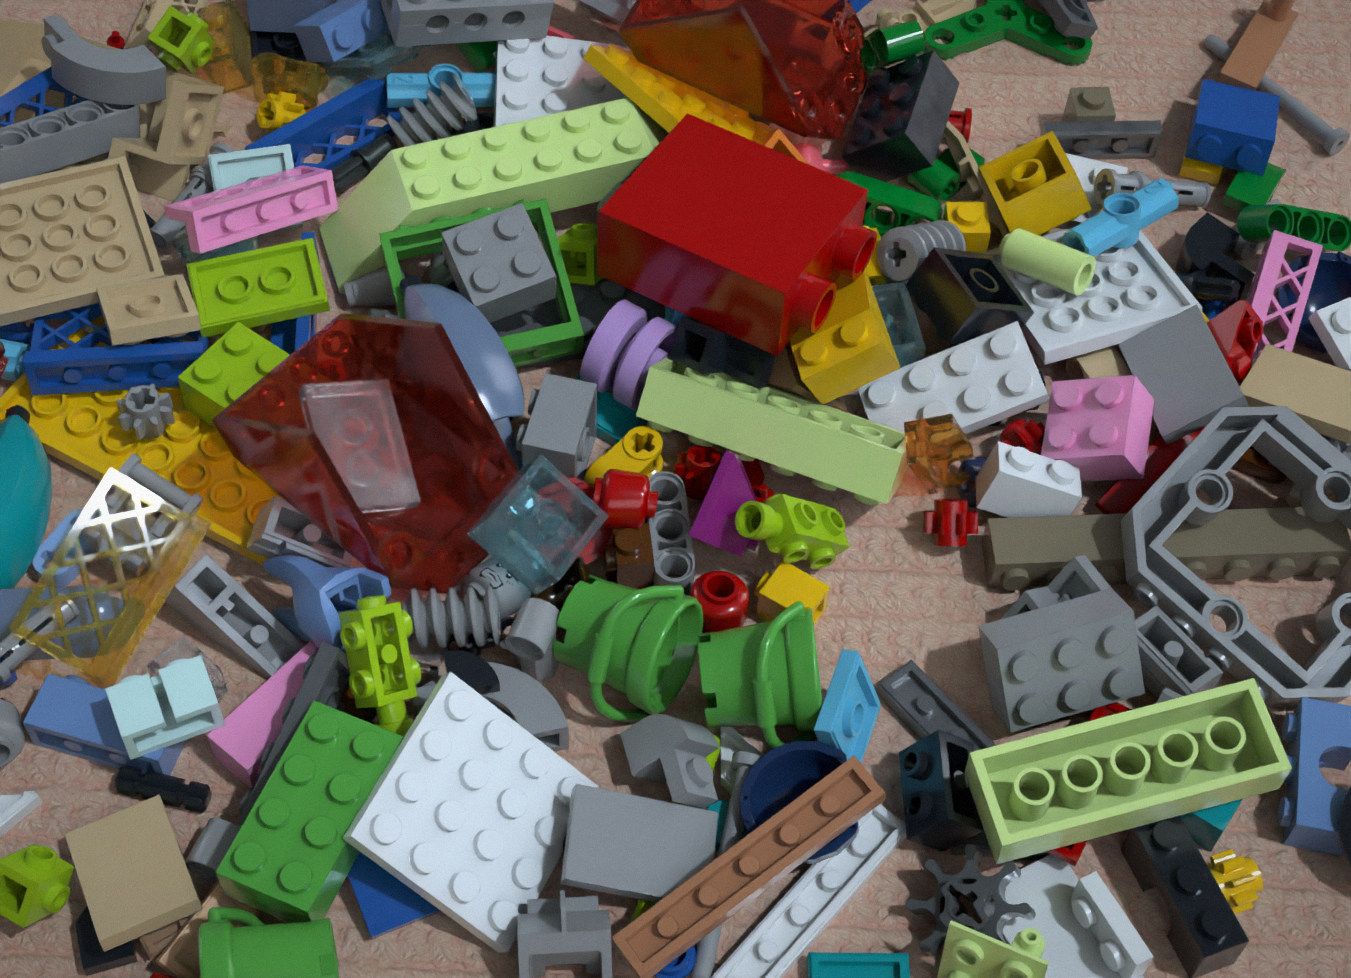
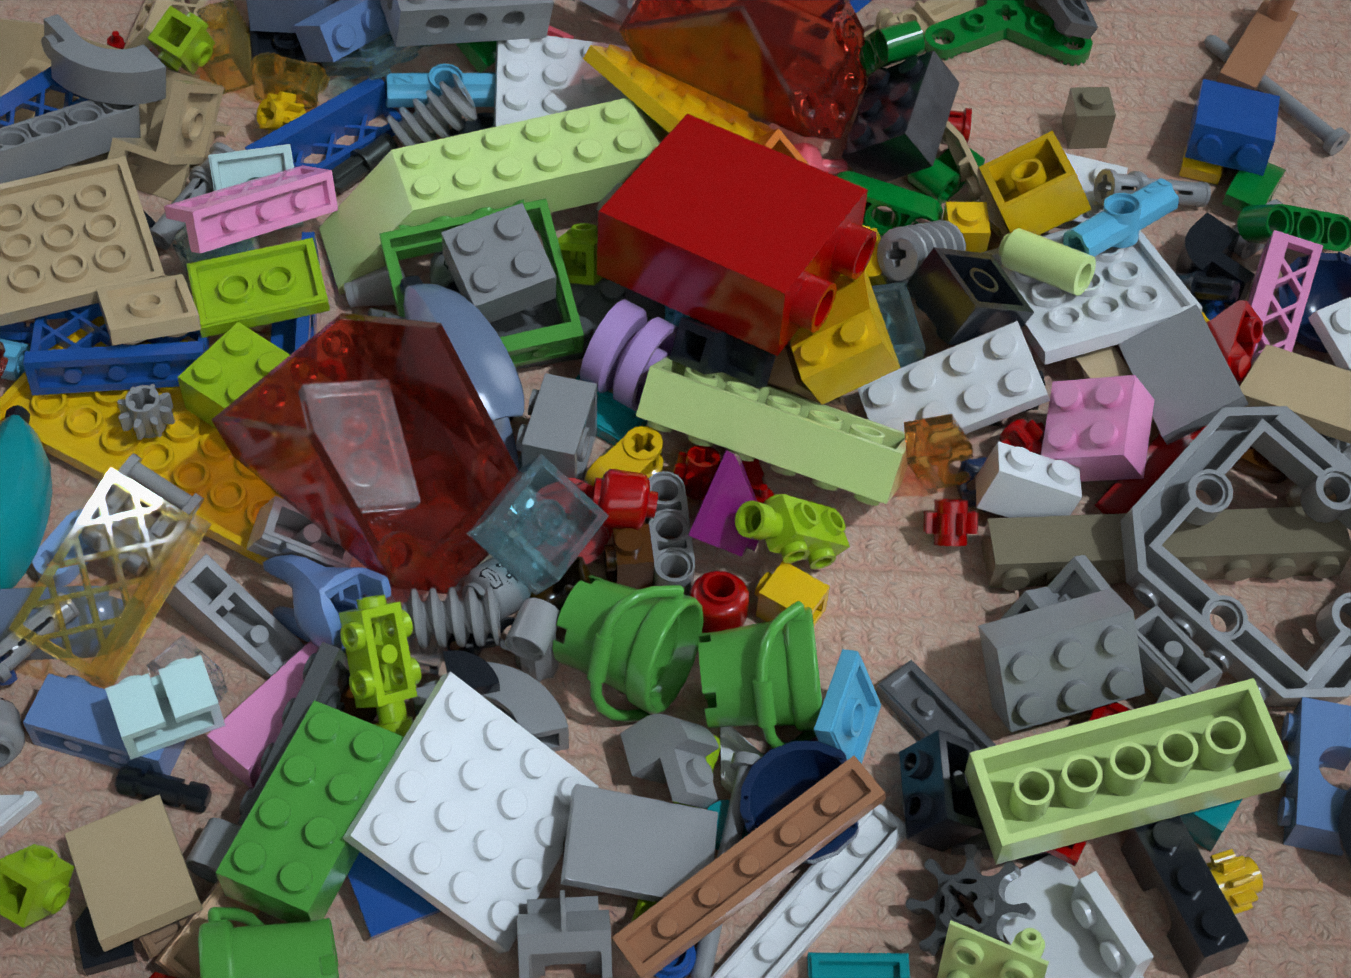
(1107, 138): flat silver tile -> none

